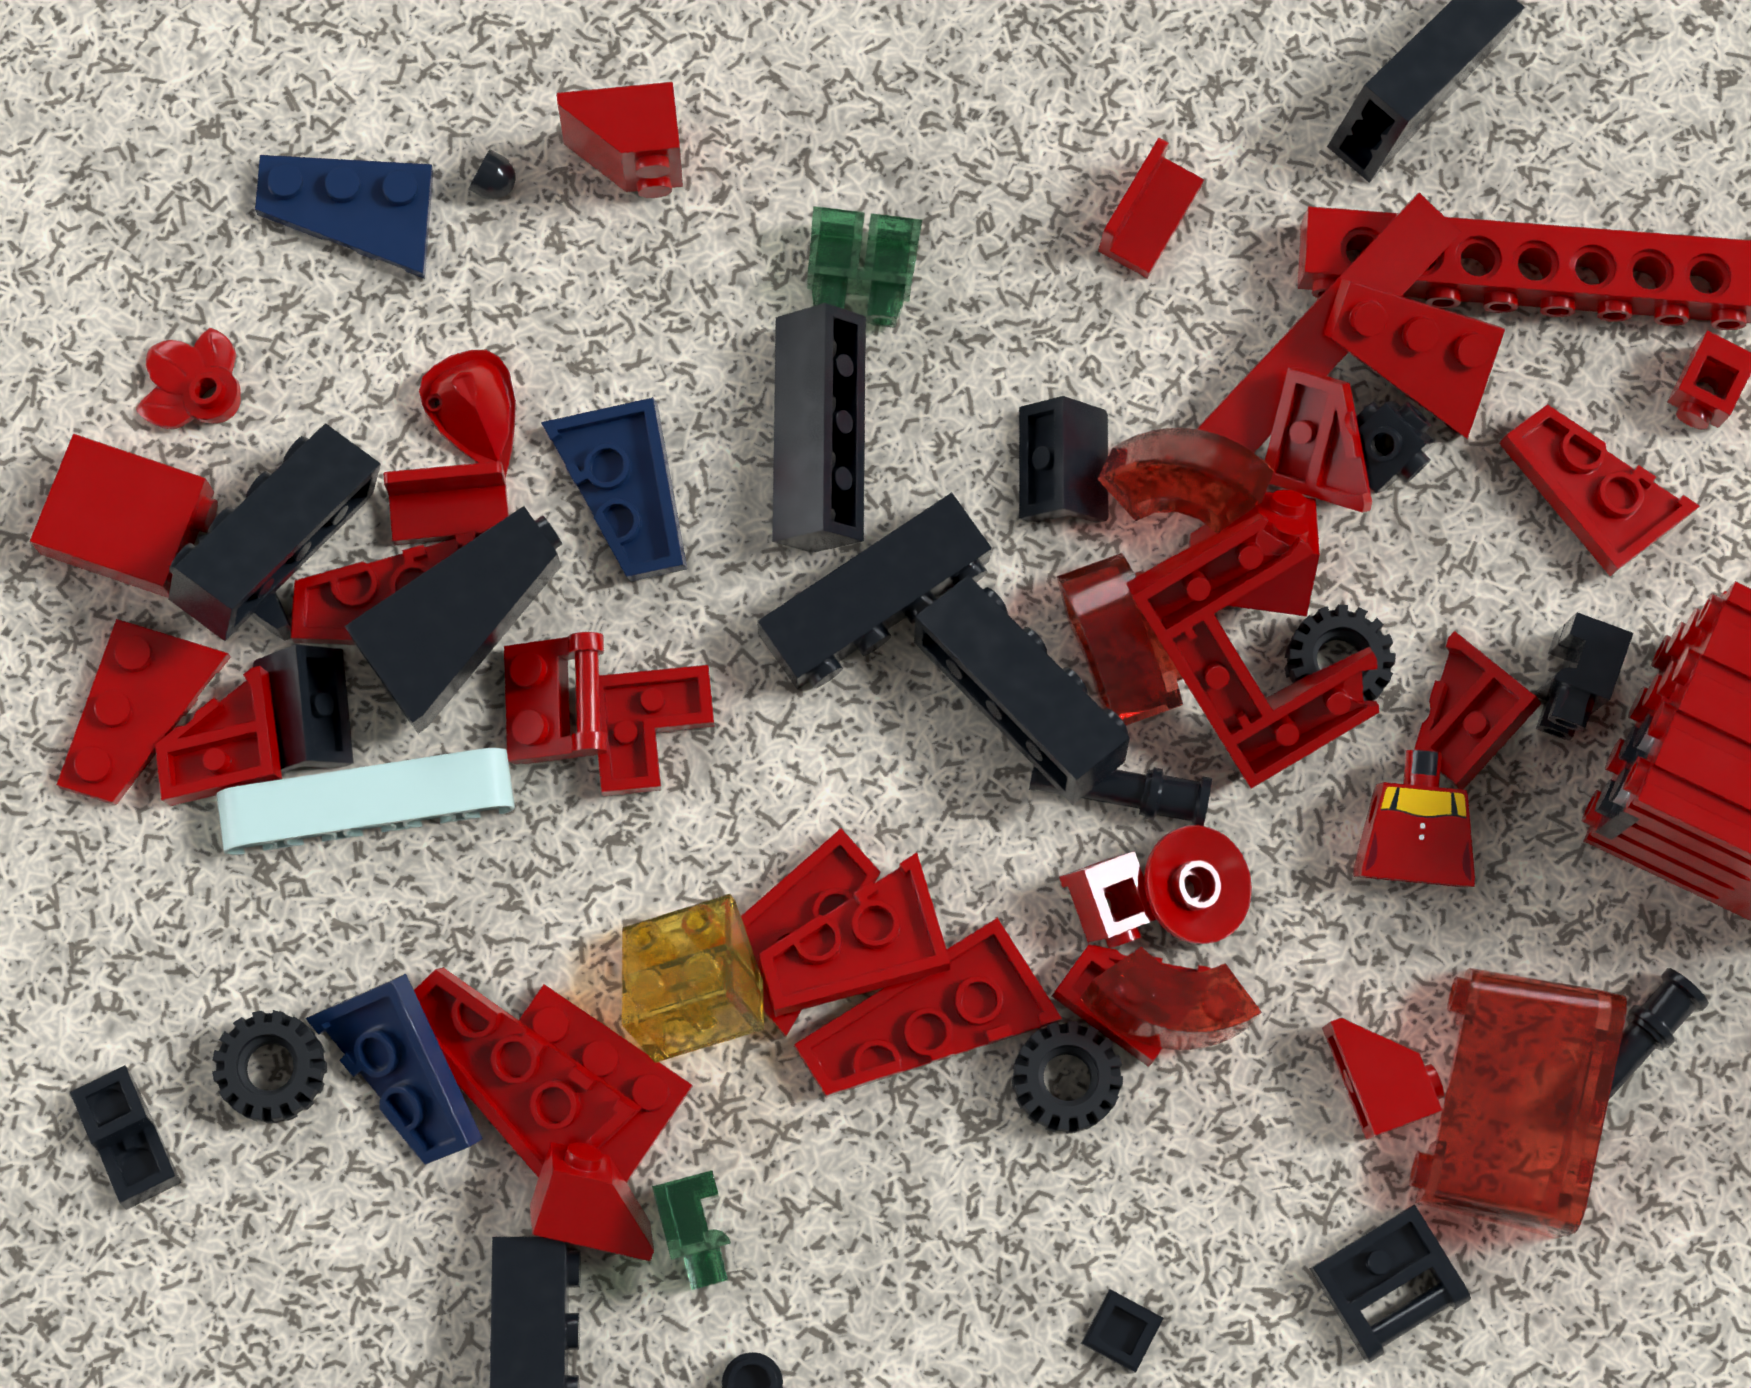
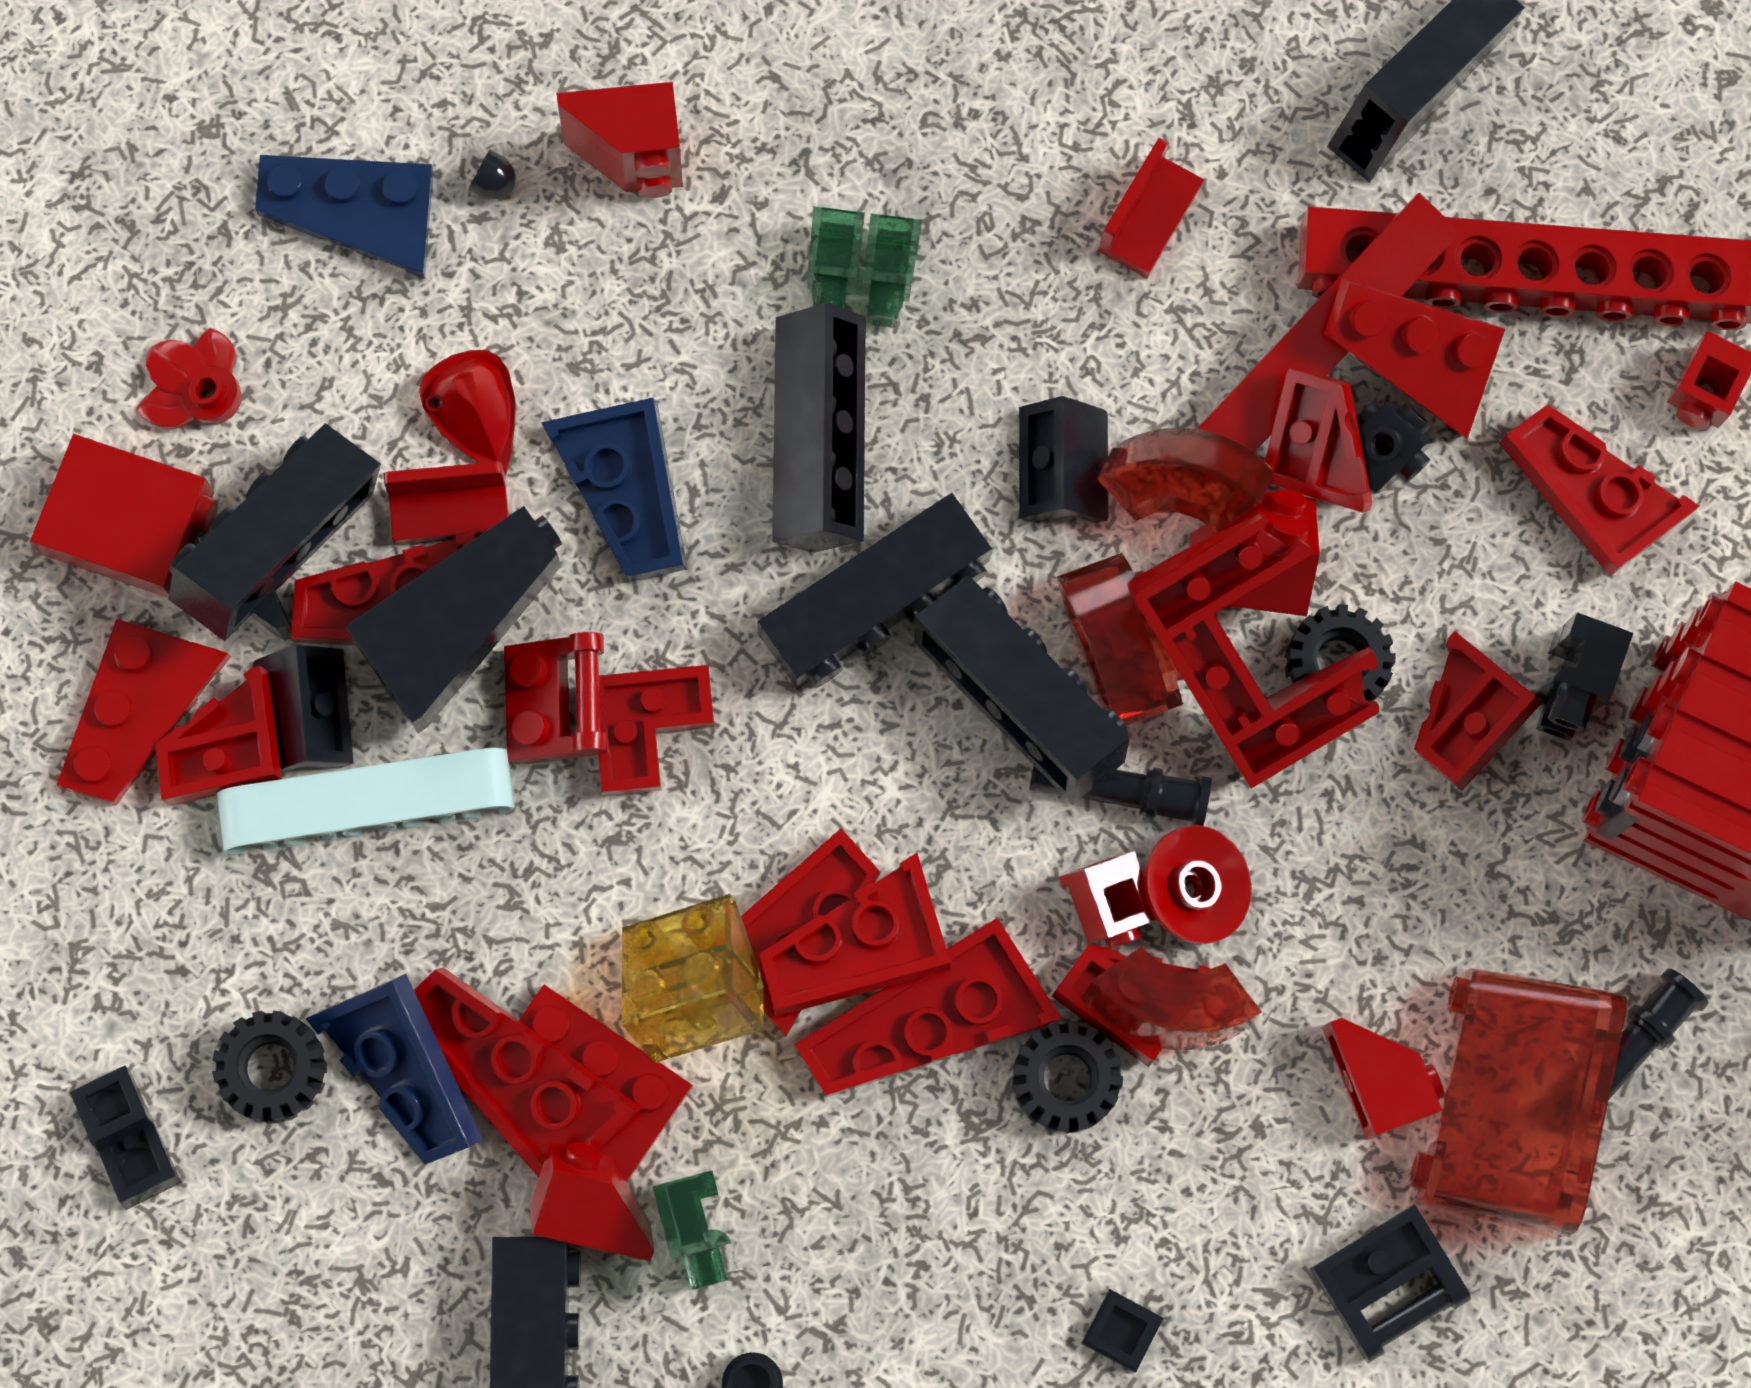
(1418, 829): red torso -> none

